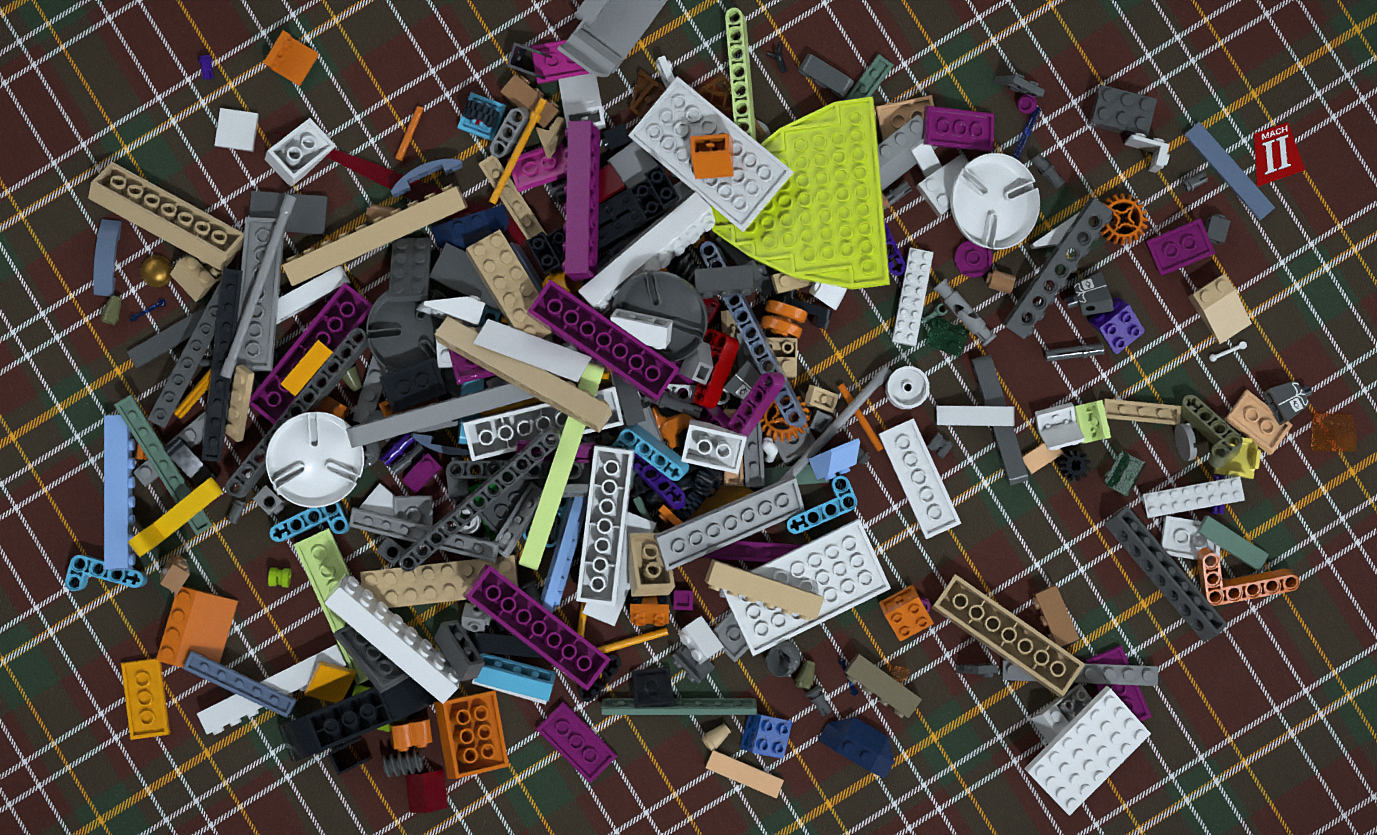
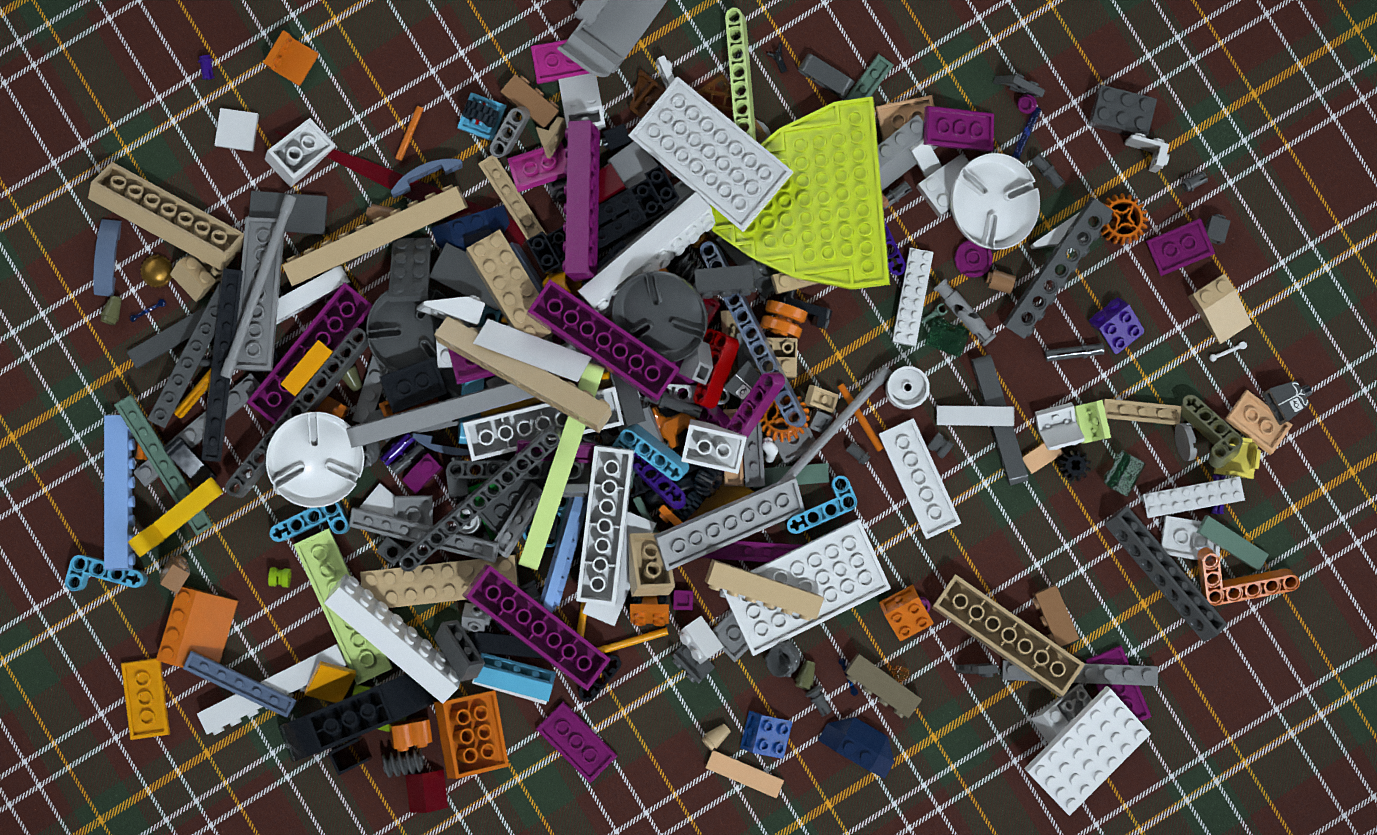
(236, 511): dark grey pin -> none
(239, 403): tan plate -> none
(261, 499): light grey brick -> none
(373, 663): dark grey tile -> none
(517, 64): black piece -> none
(535, 117): light orange bar -> none
(648, 329): white slope -> none
(652, 687): black tile -> none
(683, 706): sand green tile -> none
(712, 156): orange slope -> none
(828, 294): white piece -> none
(835, 460): light blue slope -> none
(1091, 296): dark grey torso -> none
(1229, 171): sand blue tile -> none
(1276, 154): red sticker -> none
(1333, 433): clear orange slope -> none

